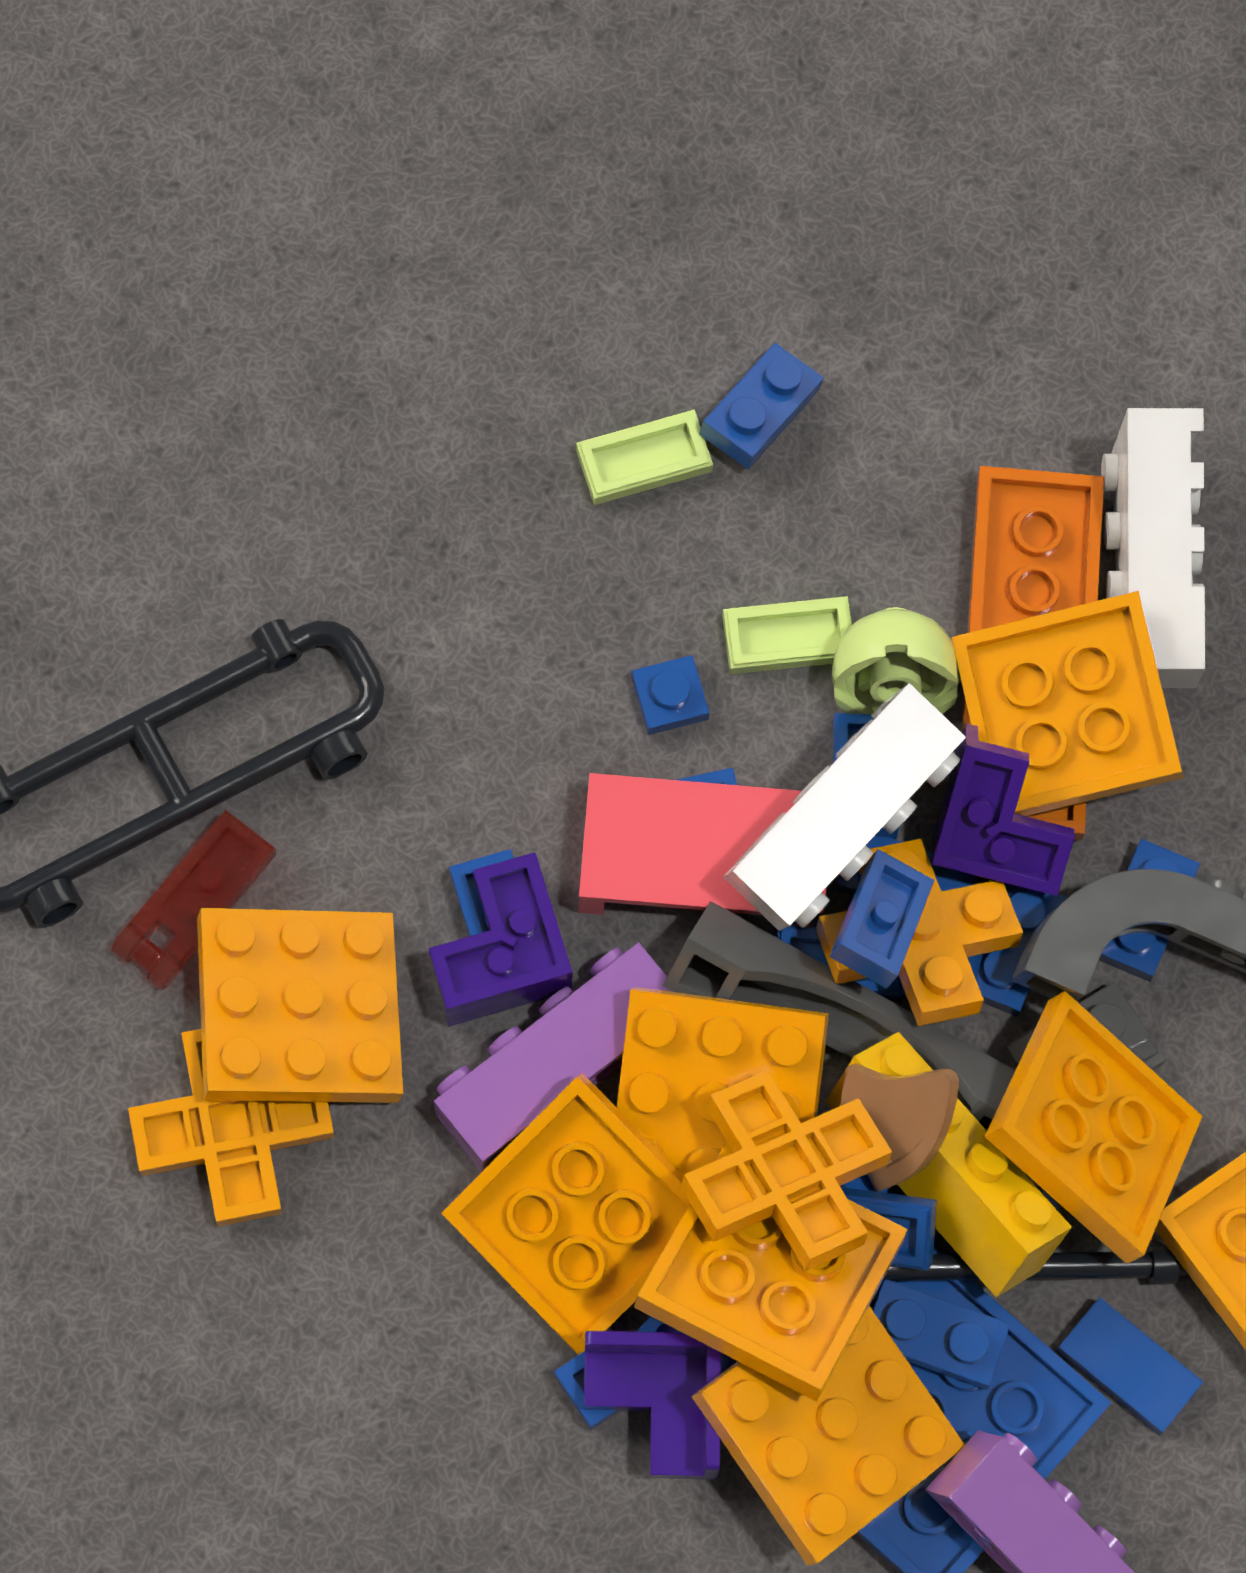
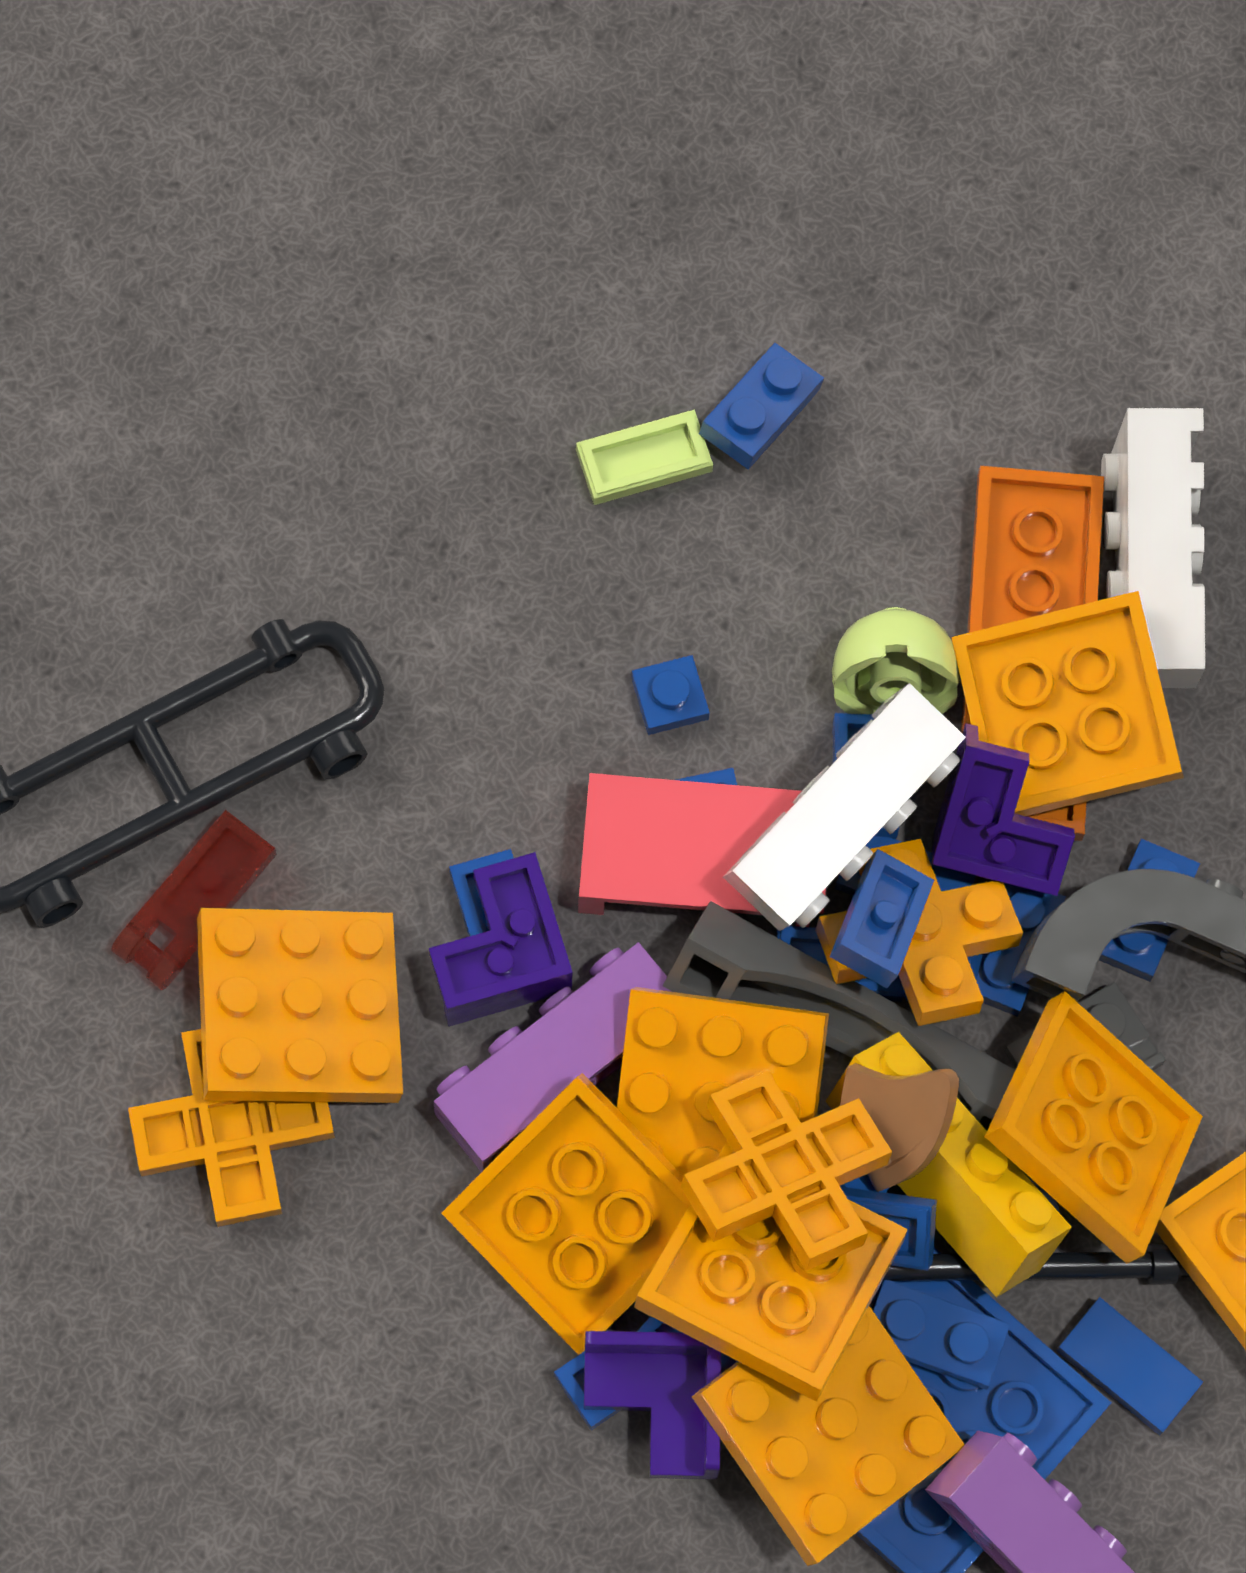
(785, 634): yellowish green tile -> none

